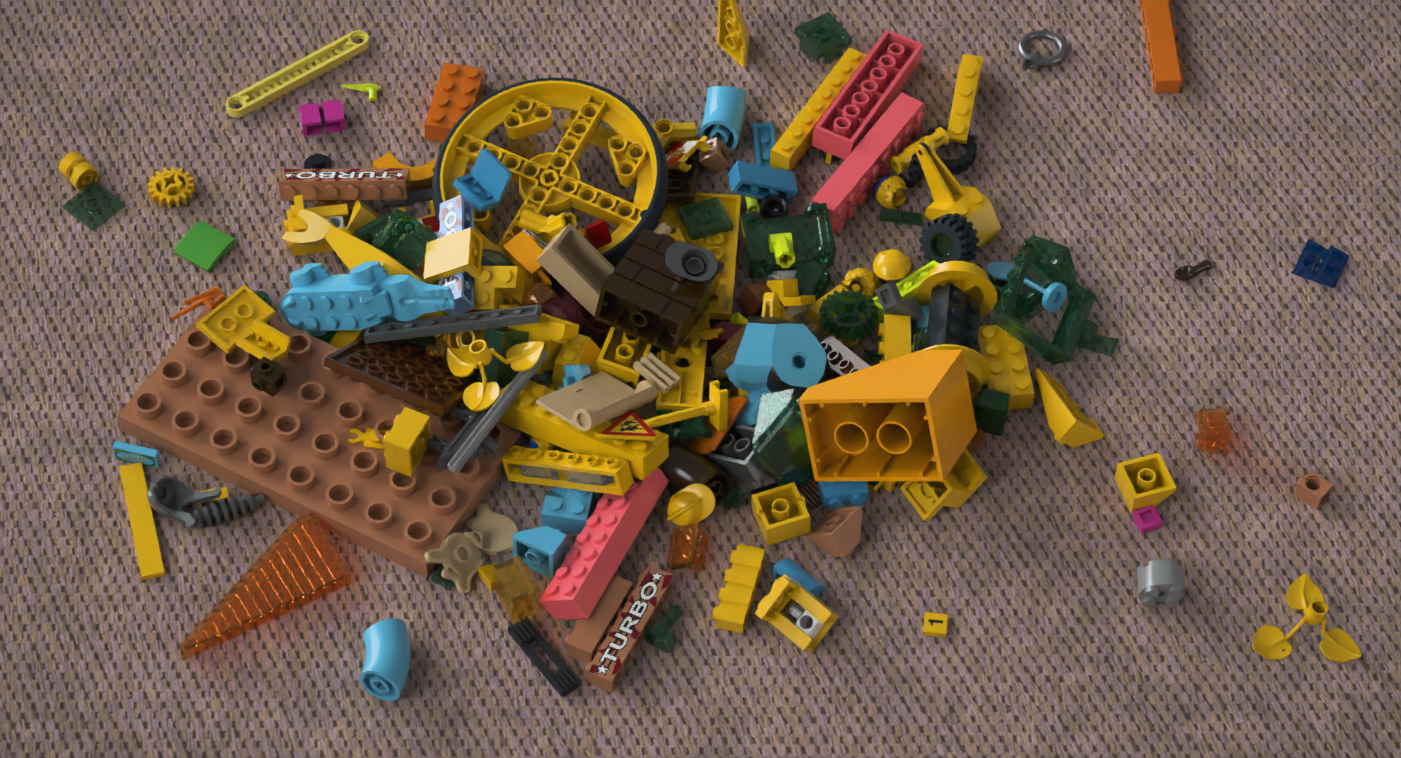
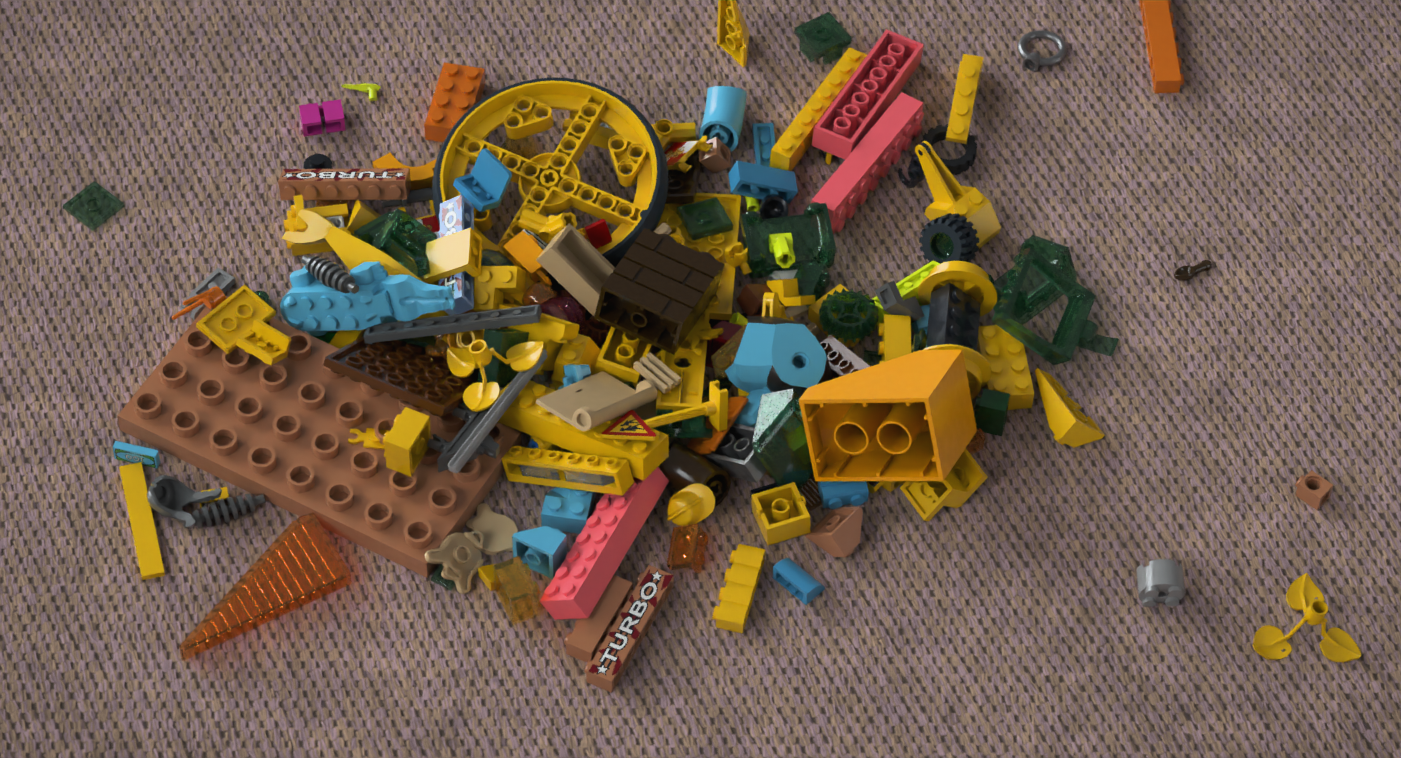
(78, 170): yellow wheel -> none
(171, 187): yellow gear -> none
(204, 245): bright green slope -> none
(217, 278): none -> light grey hinge
(268, 376): dark brown brick -> none
(297, 74): light yellow gear -> none
(330, 274): none -> dark grey piece
(386, 659): medium azure brick -> none
(407, 253): none -> clear green piece
(526, 632): black container -> none
(659, 634): clear green piece -> none
(691, 261): dark grey piece -> none
(734, 497): clear green plant -> none
(737, 256): none -> yellow piece
(782, 600): yellow brick -> none
(861, 280): yellow piece -> none
(889, 191): yellow piece -> none
(891, 265): yellow helmet -> none
(900, 217): clear green axle -> none
(903, 160): yellow piece -> none
(935, 624): yellow tile -> none
(1052, 297): medium azure piece -> none
(1144, 481): yellow slope -> none
(1147, 519): dark pink plate -> none
(1212, 430): clear orange brick -> none
(1328, 270): clear blue slope -> none

